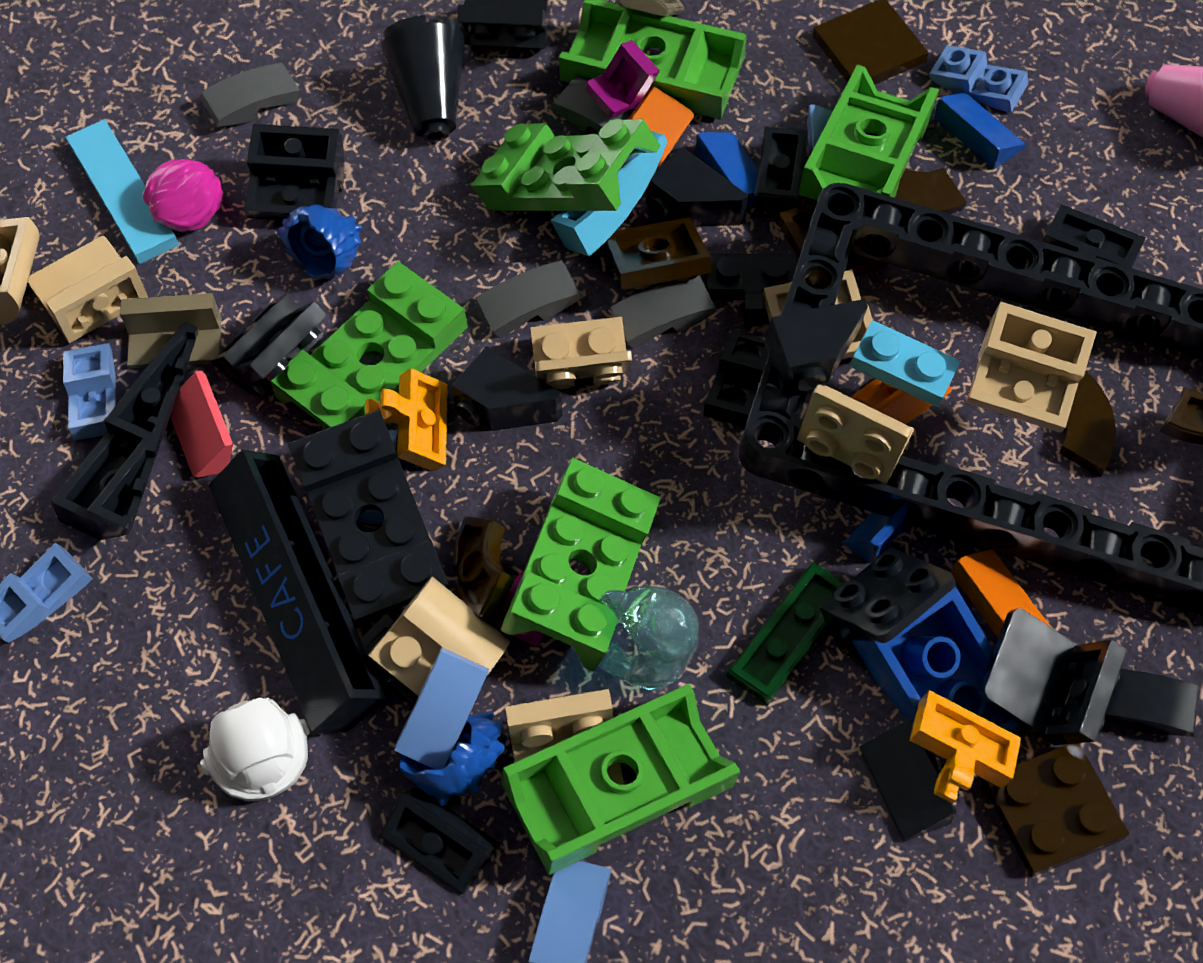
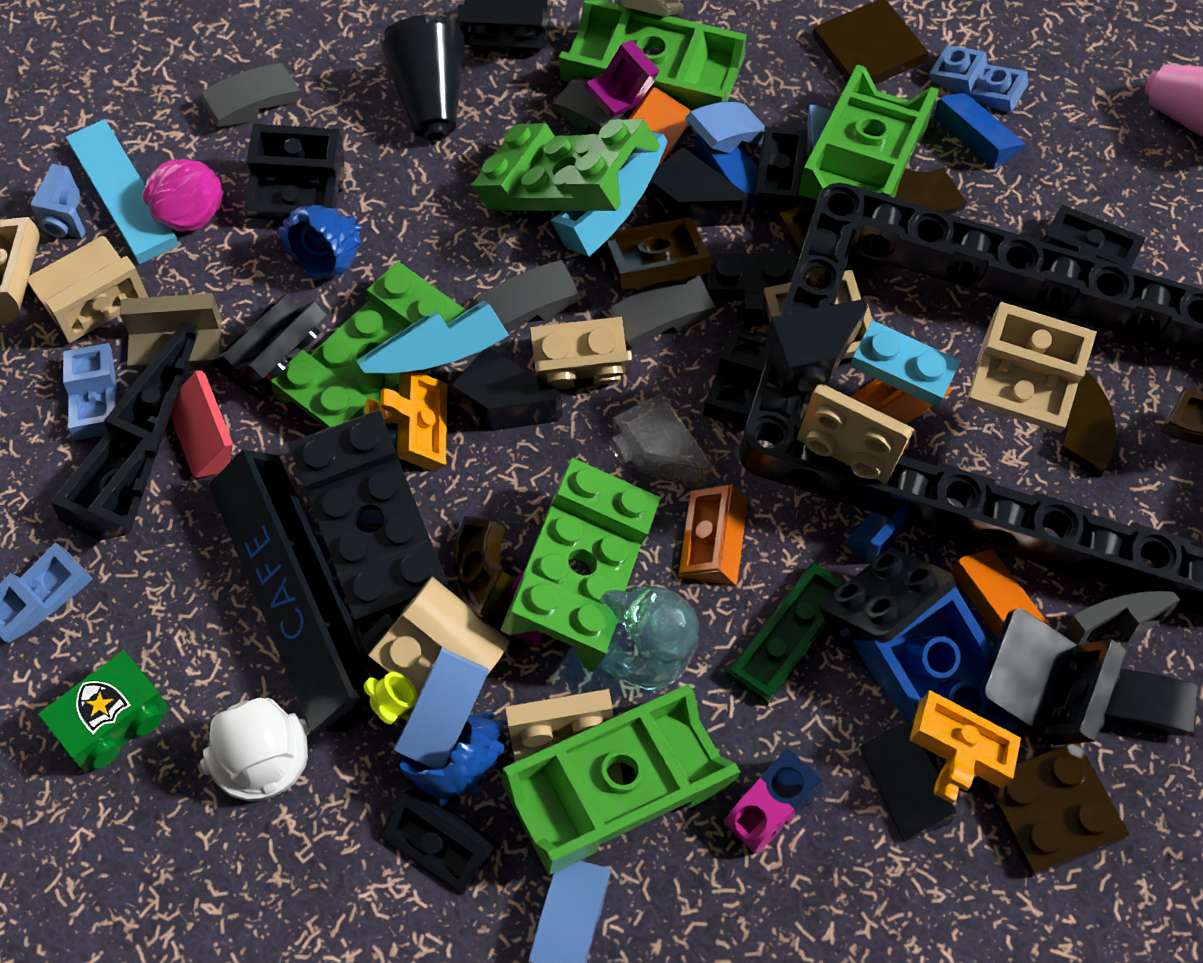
(57, 204): none -> medium blue bracket
(105, 713): none -> green brick
(391, 697): none -> neon yellow plate
(435, 343): none -> medium azure slope
(659, 445): none -> clear slope
(713, 535): none -> orange slope
(726, 125): none -> medium blue slope
(774, 801): none -> leg
(1128, 613): none -> dark grey slope

